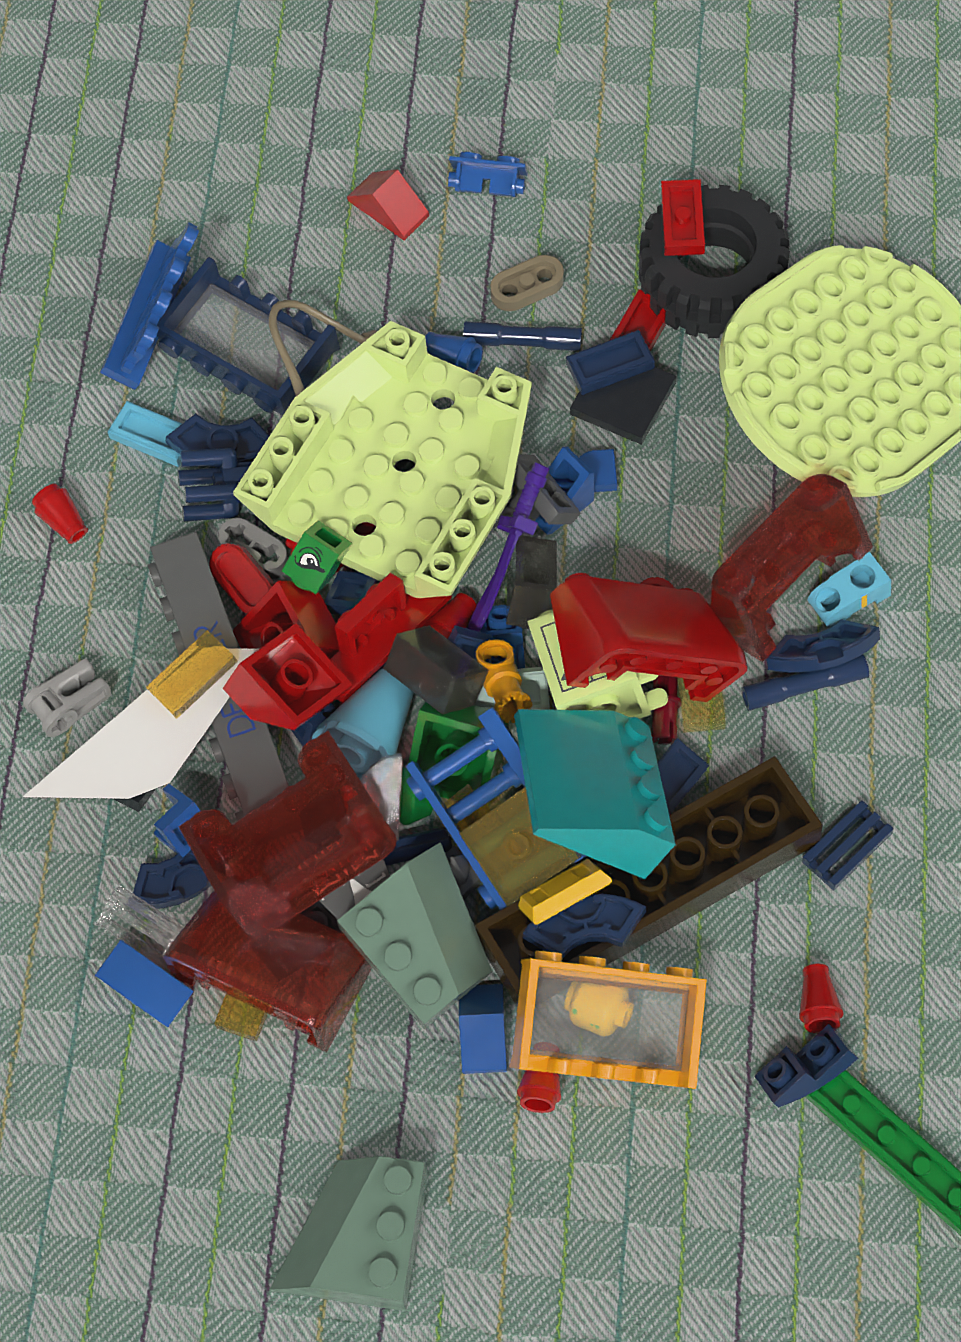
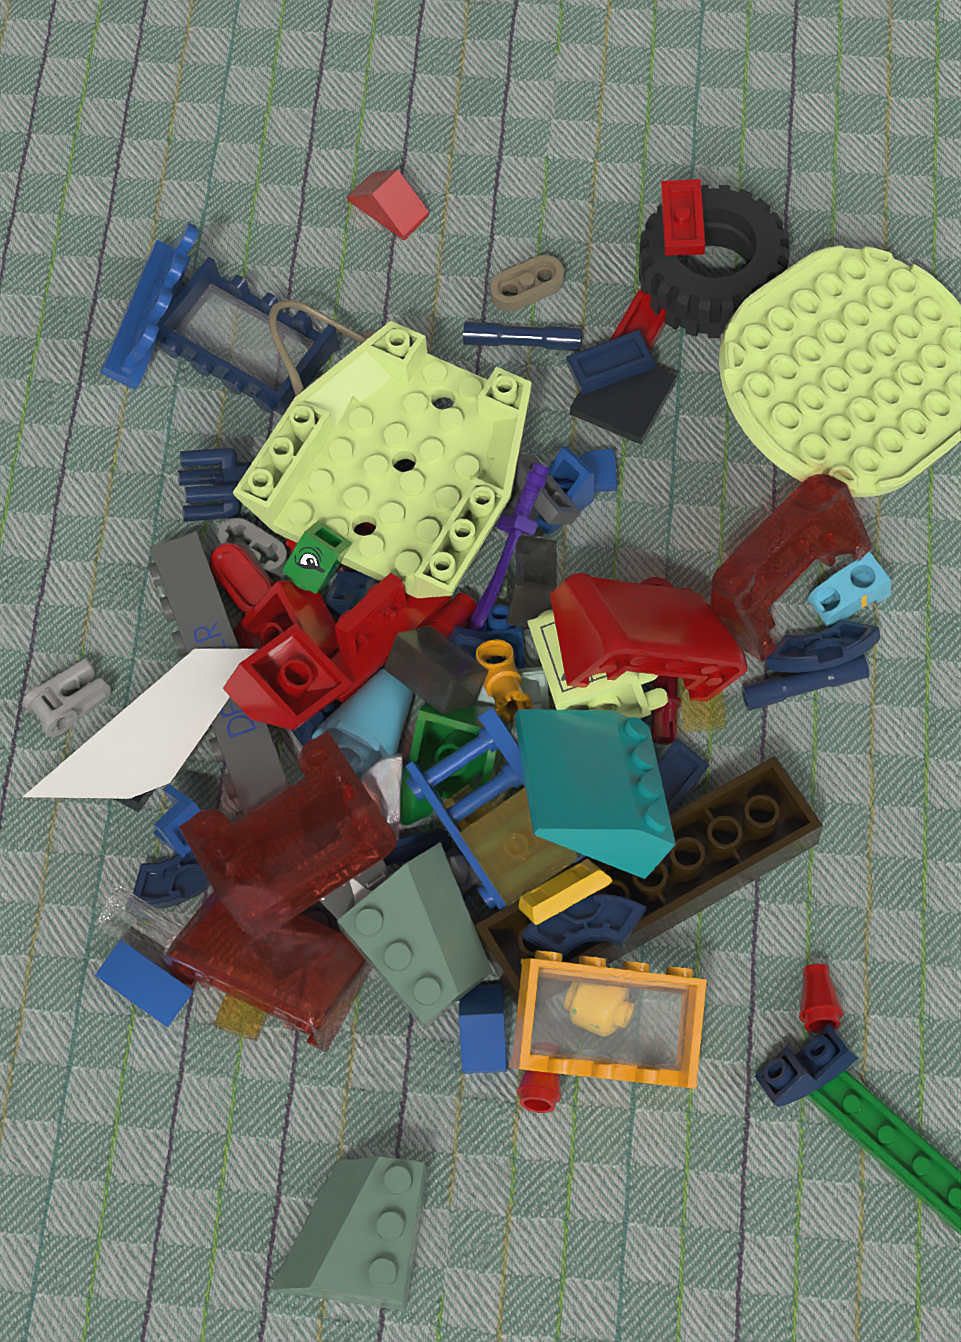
(59, 512): red cone -> none
(145, 432): medium azure tile -> none
(192, 674): clear yellow tile -> none
(200, 434): dark blue tile -> none
(456, 350): blue cone -> none
(473, 170): blue hinge -> none
(871, 820): dark blue tile -> none

